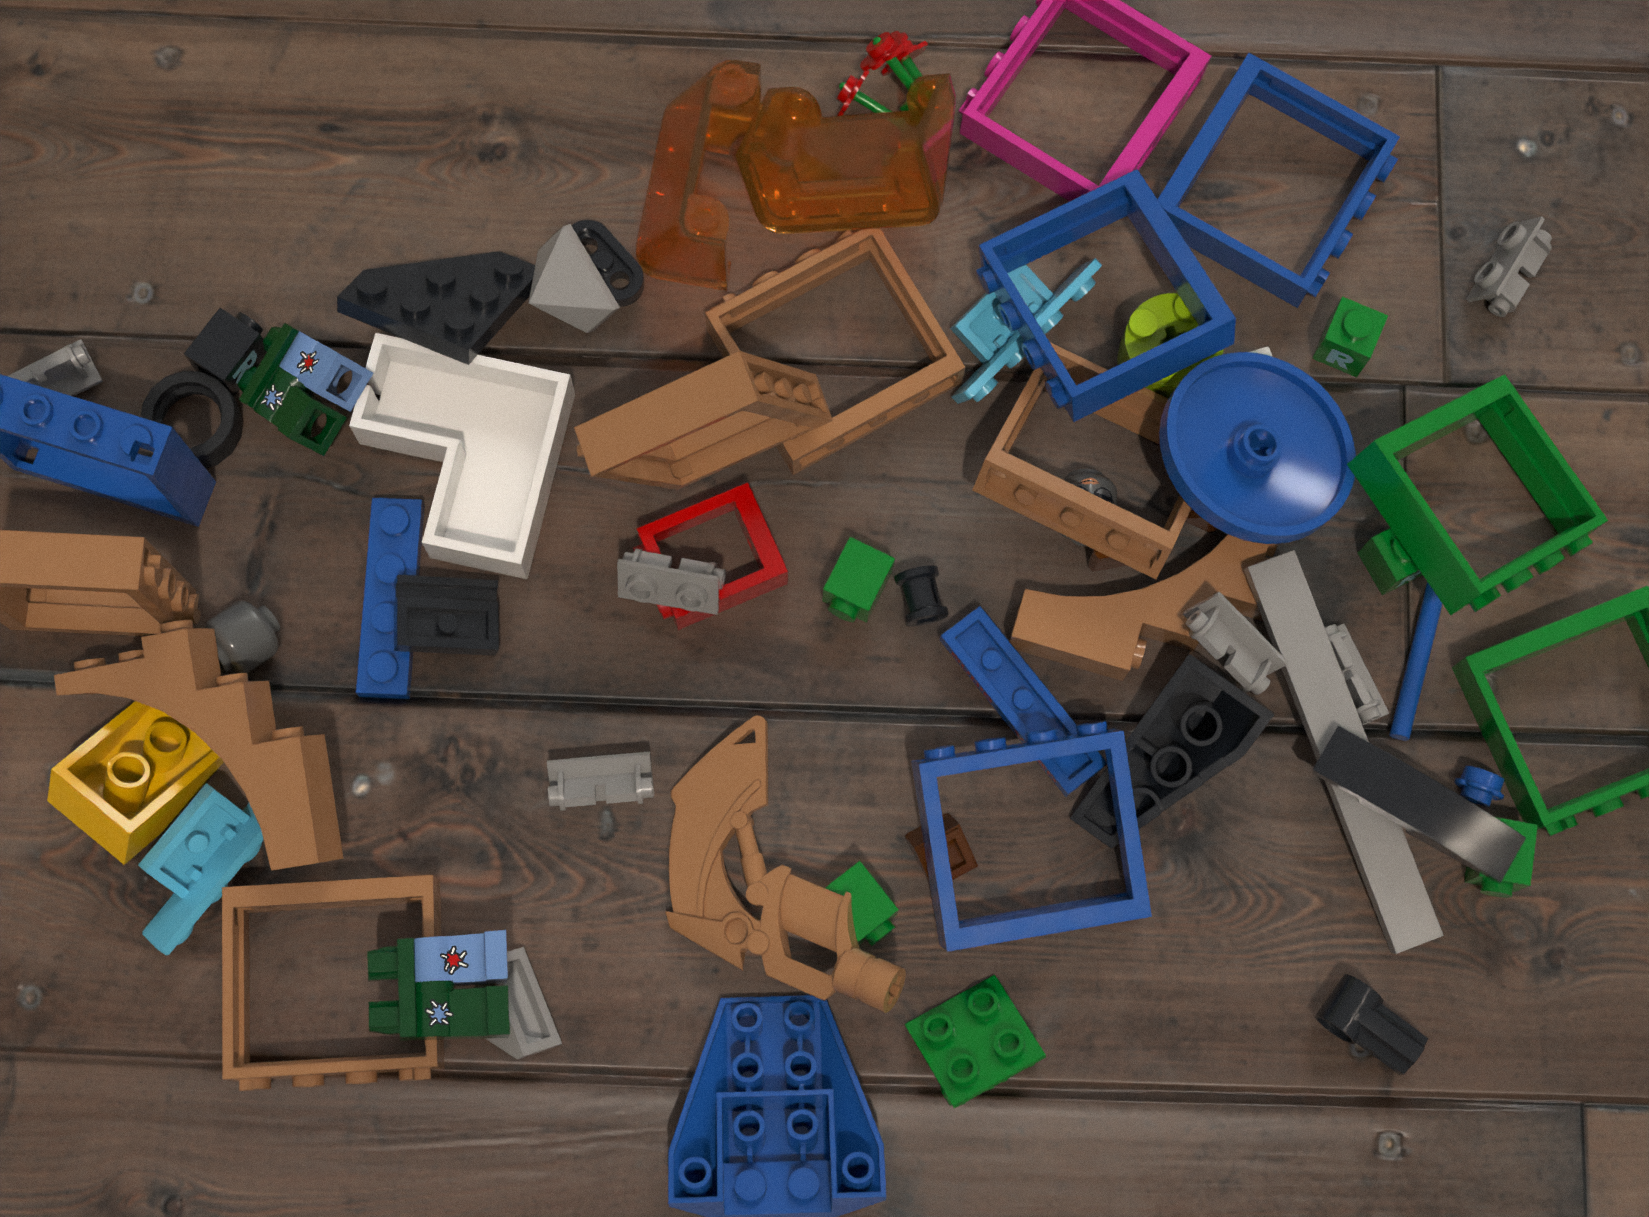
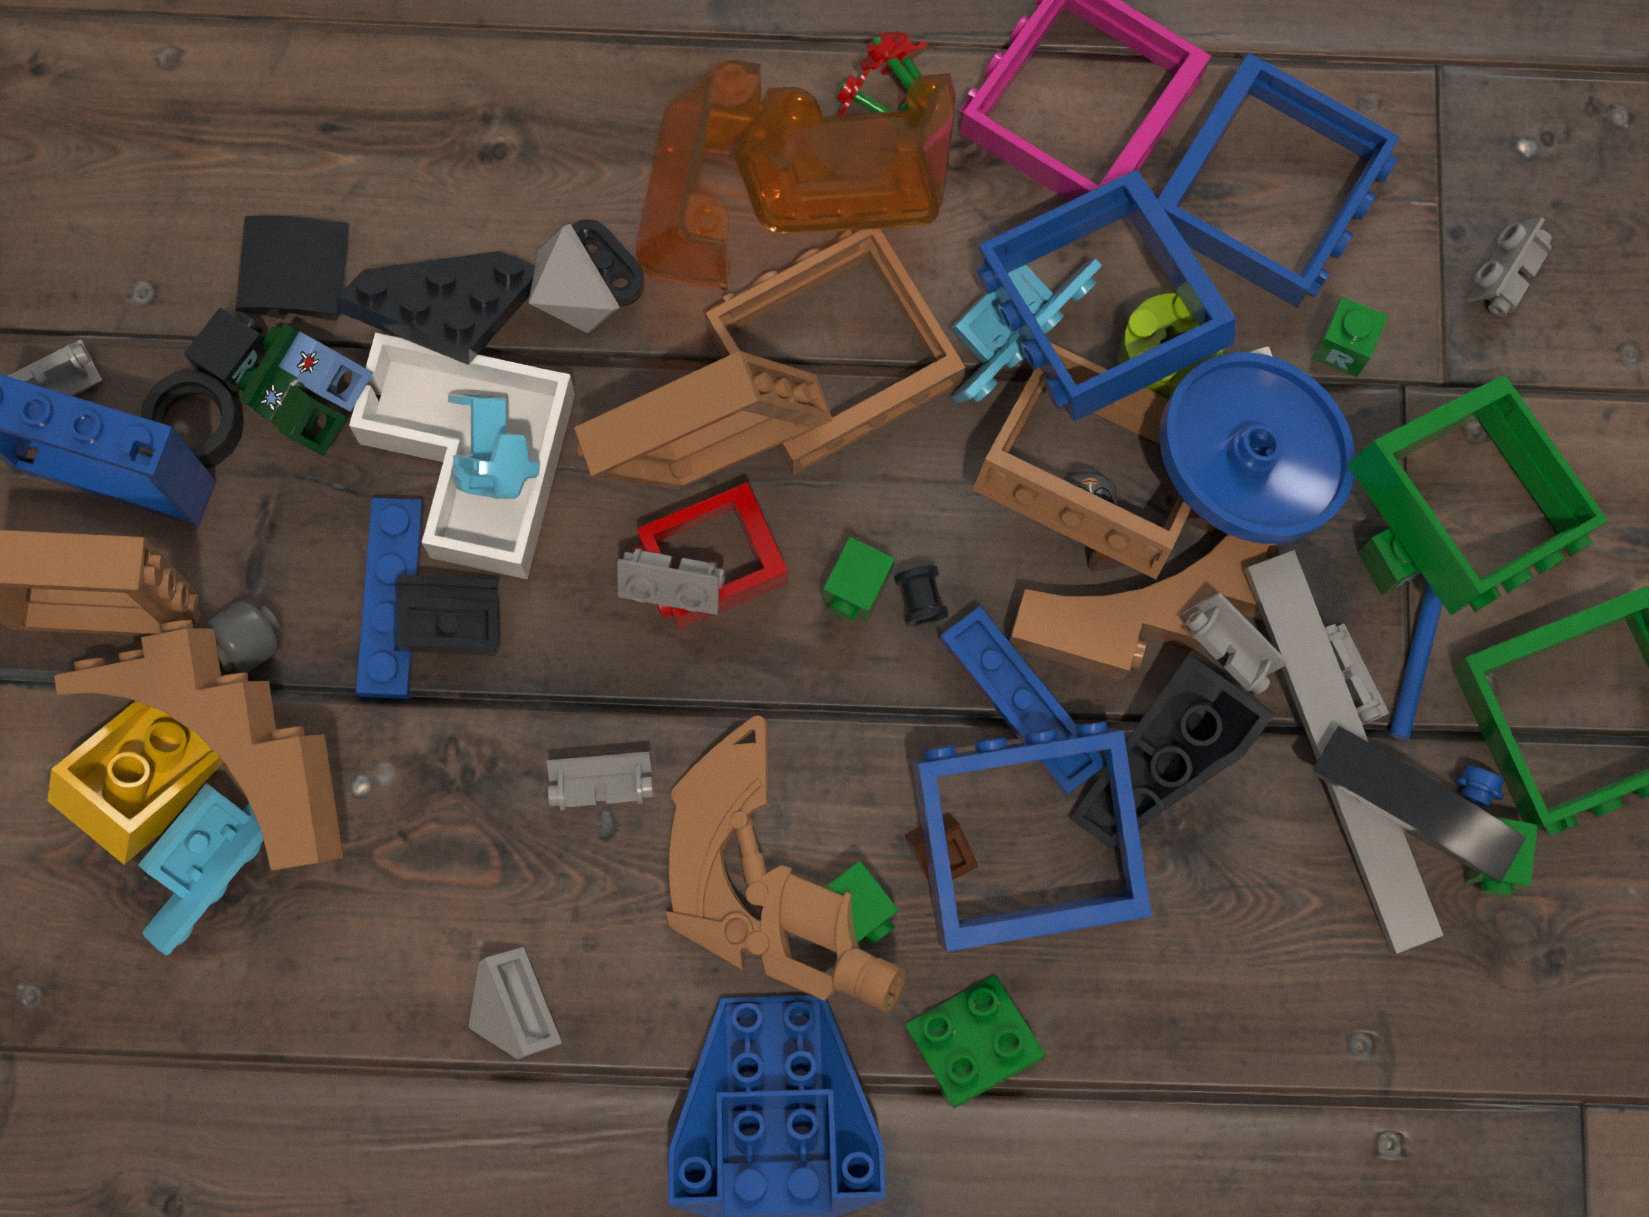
(236, 906): medium nougat window -> none
(291, 266): none -> black slope
(426, 987): dark green hips -> none
(497, 459): none -> medium azure piece
(1358, 1016): black piece -> none

